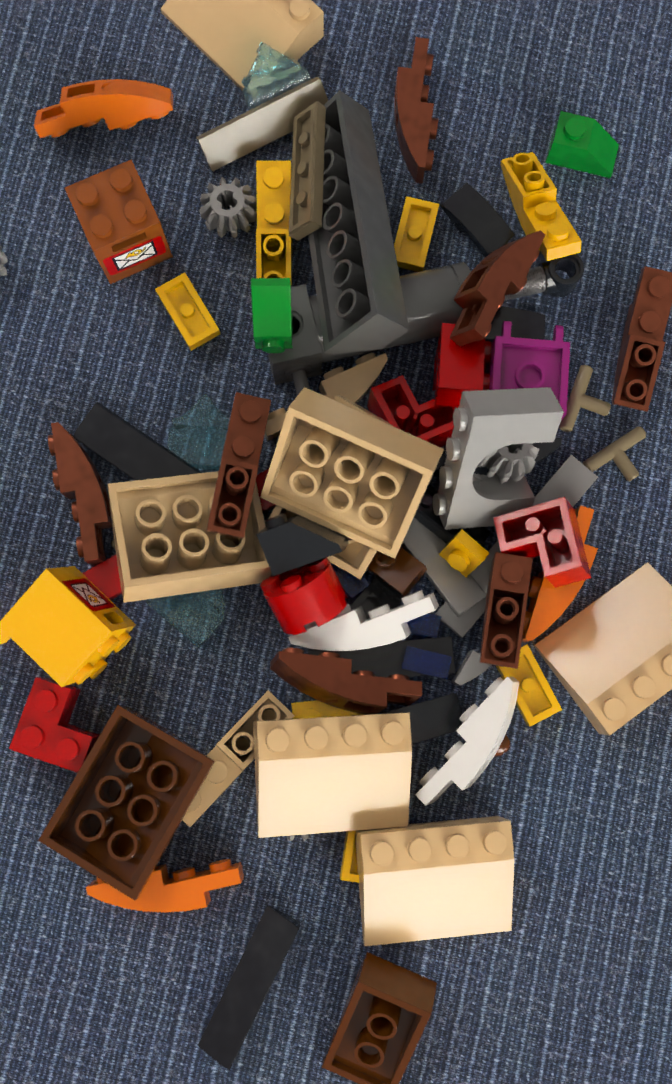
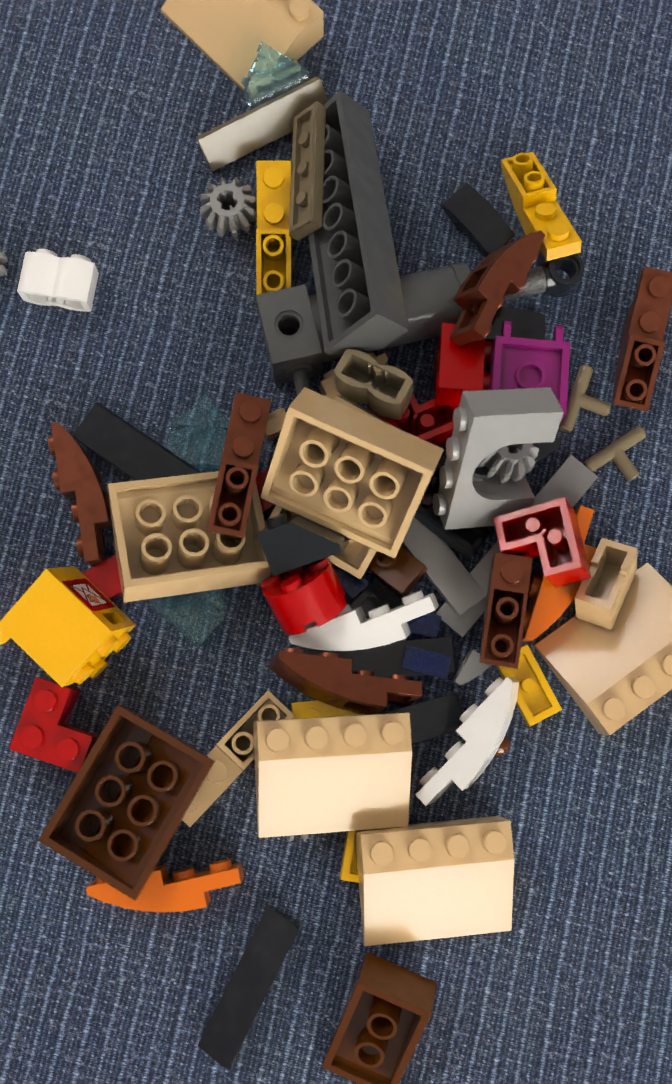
(58, 280): none -> white brick
(116, 100): orange slope -> none
(119, 221): dark orange container -> none
(187, 311): yellow plate -> none
(272, 314): green slope -> none
(366, 382): none -> dark tan brick
(414, 114): copper slope -> none
(415, 233): yellow plate -> none
(464, 553): yellow plate -> none
(582, 145): green slope -> none
(611, 576): none -> tan brick

